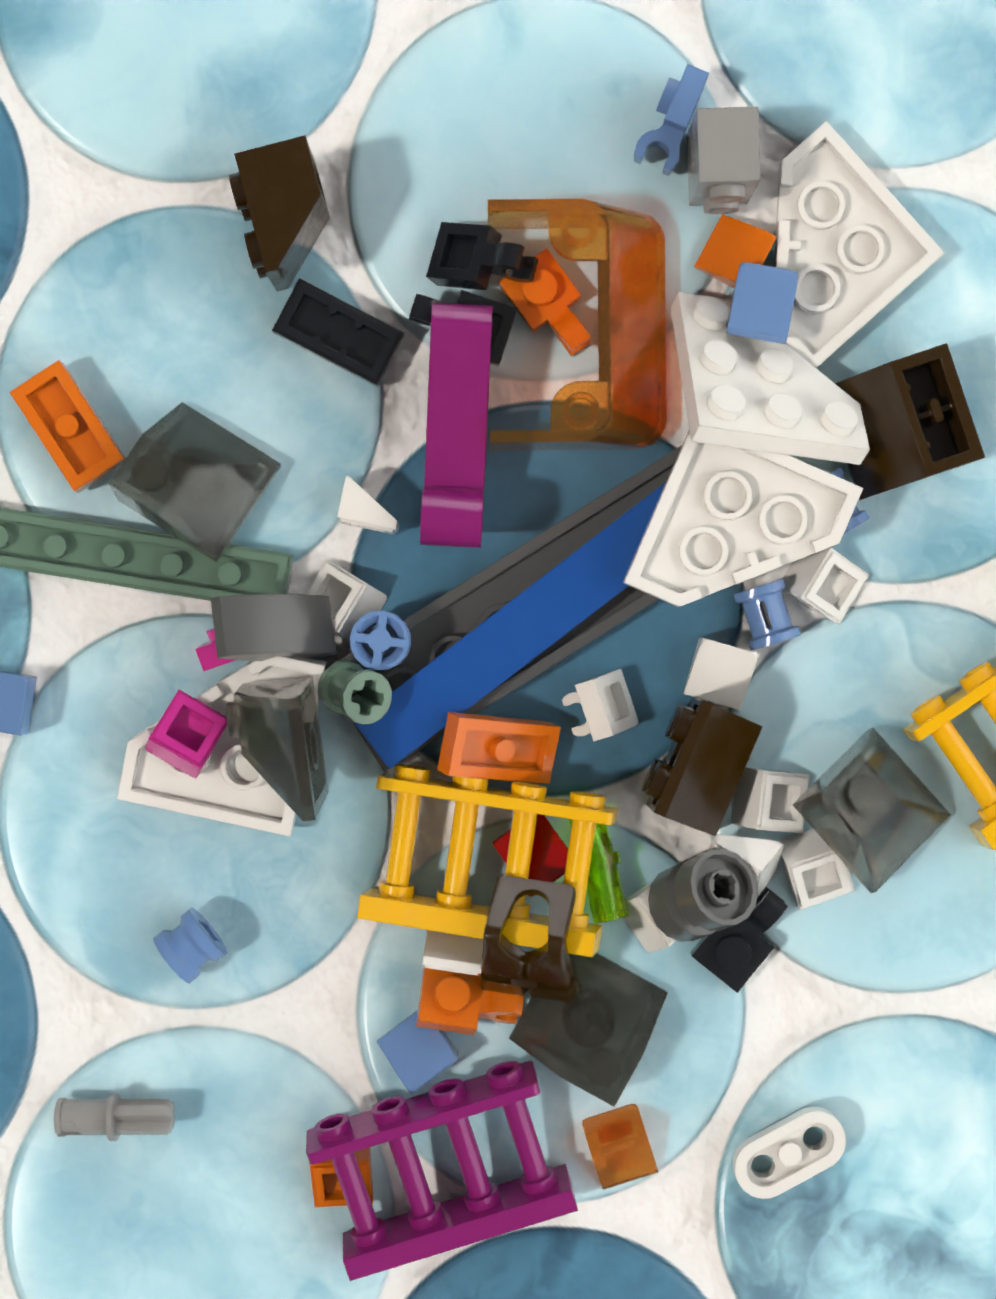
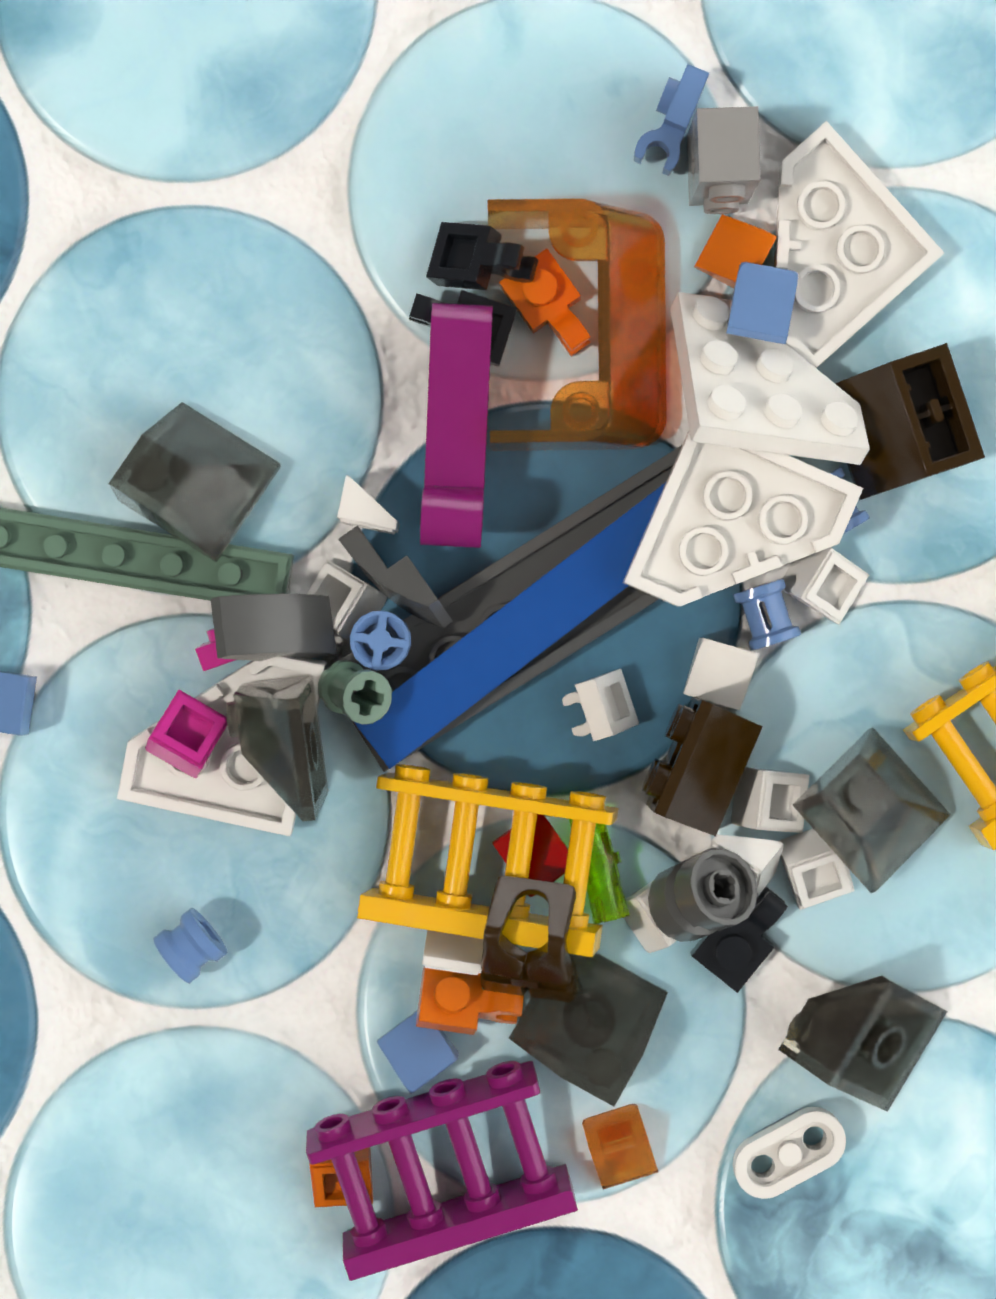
(68, 426): orange plate -> none
(113, 1117): light grey axle -> none
(286, 203): dark brown slope -> none
(338, 332): black plate -> none
(399, 582): none -> dark grey slope
(498, 748): orange plate -> none
(863, 1038): none -> clear smoke slope

